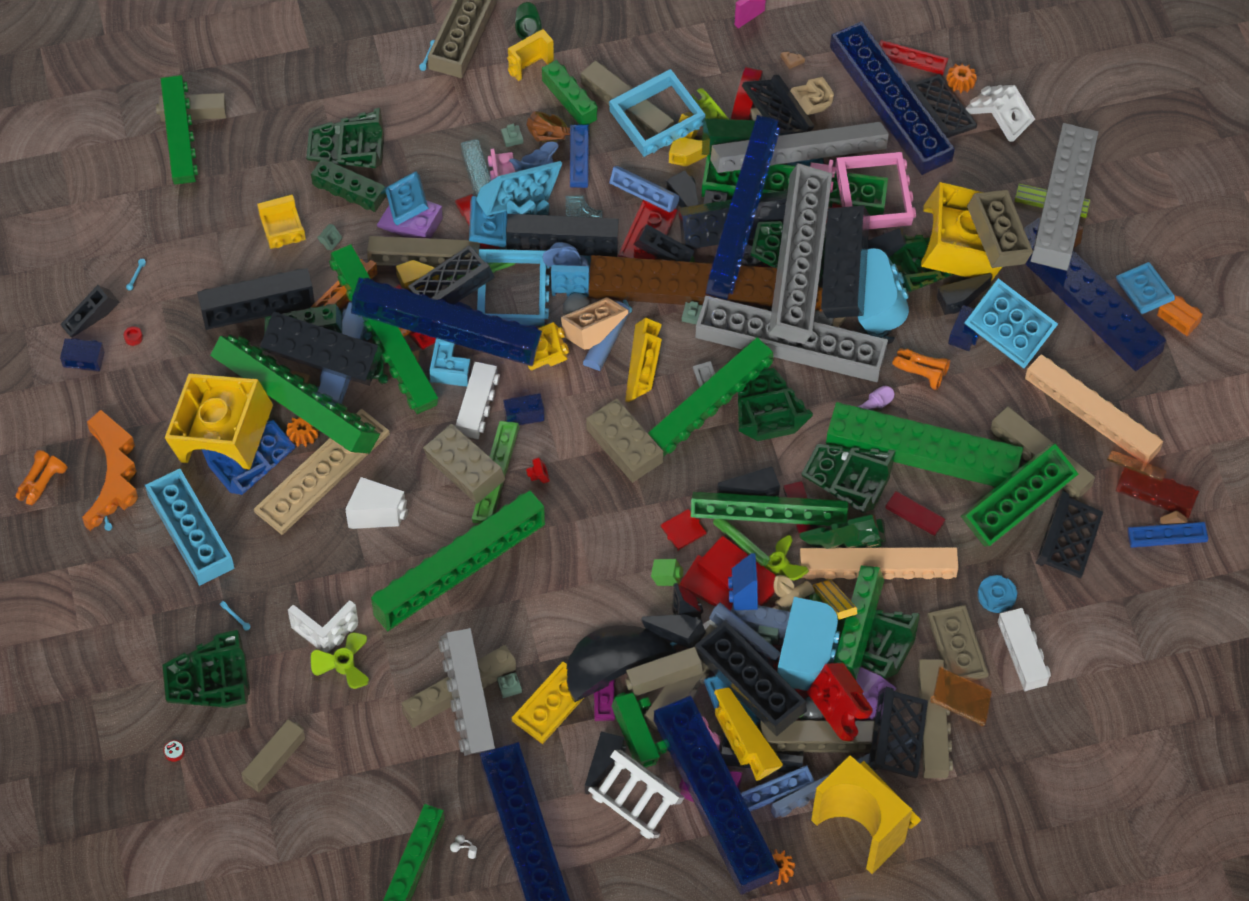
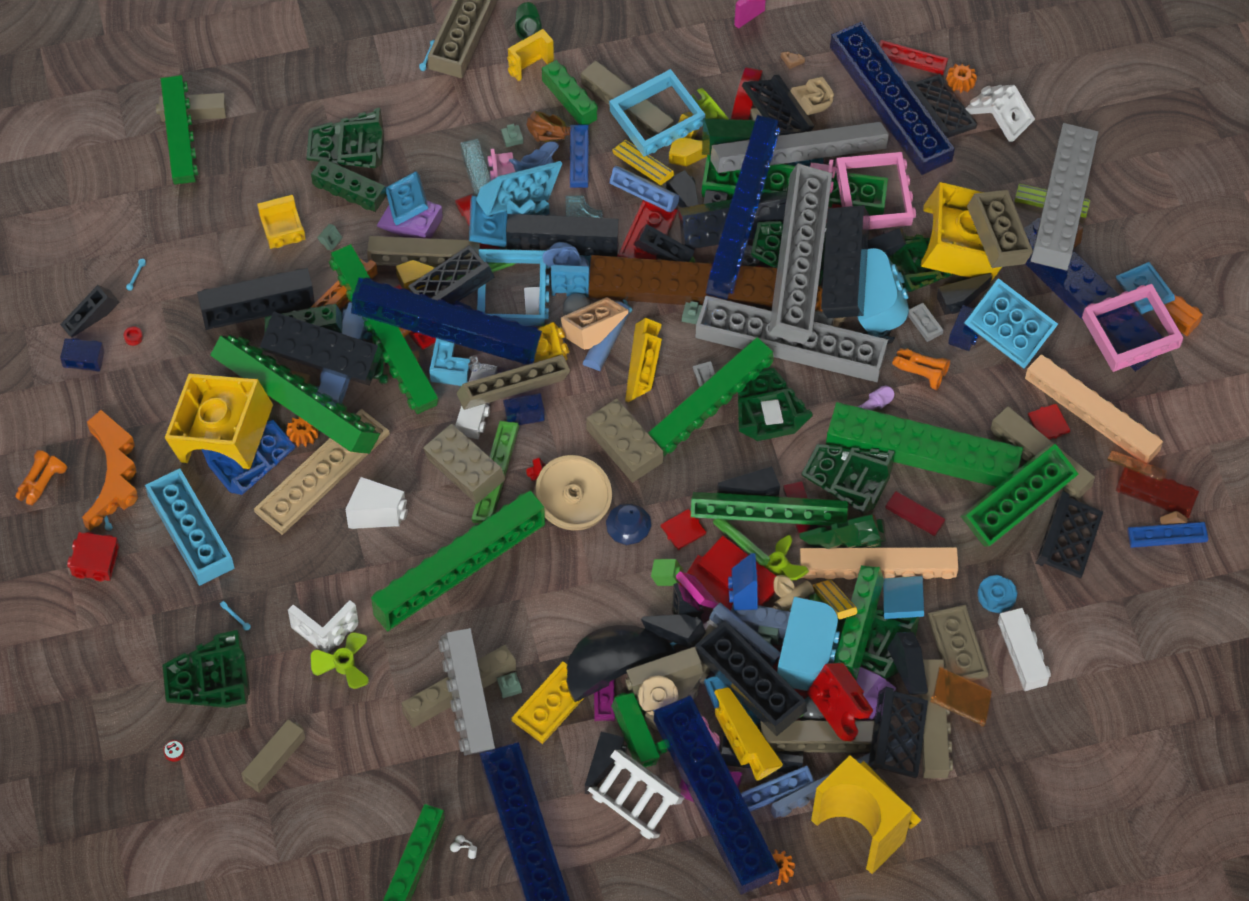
(93, 556): none -> red brick
(474, 367): none -> clear hand
(513, 382): none -> dark tan brick
(532, 300): none -> white sticker
(573, 492): none -> tan dish
(628, 524): none -> dark blue hat
(646, 165): none -> yellow tile
(656, 693): none -> tan tile
(696, 589): none -> dark pink tile
(772, 412): none -> white sticker
(903, 597): none -> dark azure tile
(909, 662): none -> black slope
(925, 322): none -> light grey plate
(1049, 421): none -> red piece
(1140, 353): none -> bright pink window

